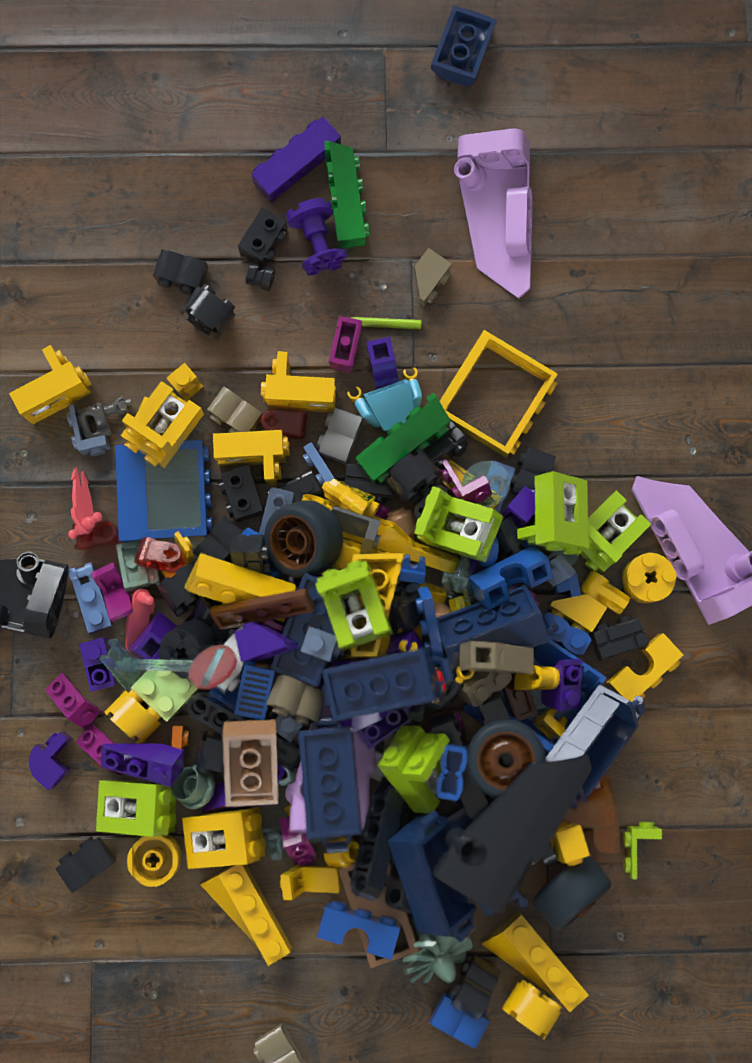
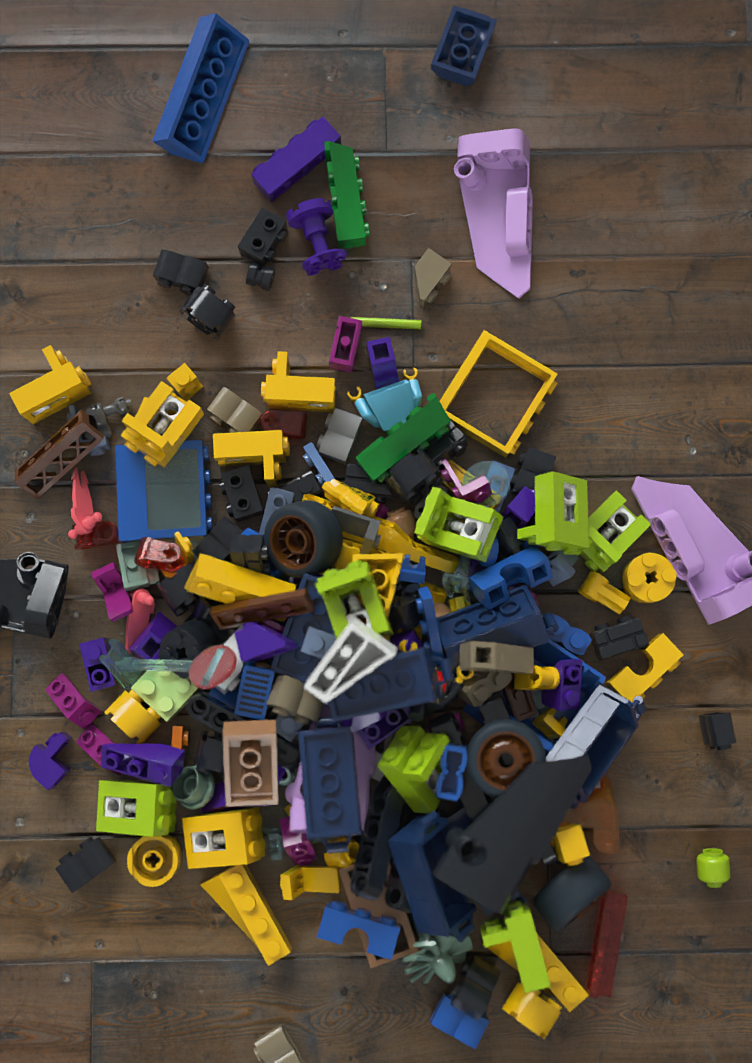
(53, 447): none -> reddish brown fence
(90, 599): medium blue plate -> none
(201, 89): none -> blue slope
(349, 659): none -> white wedge
(520, 930): none -> lime brick
(570, 586): blue tile -> none
(580, 610): yellow slope -> none
(606, 944): none -> clear red fence
(645, 830): lime bracket -> none
(713, 867): none -> lime head
(717, 730): none -> black brick

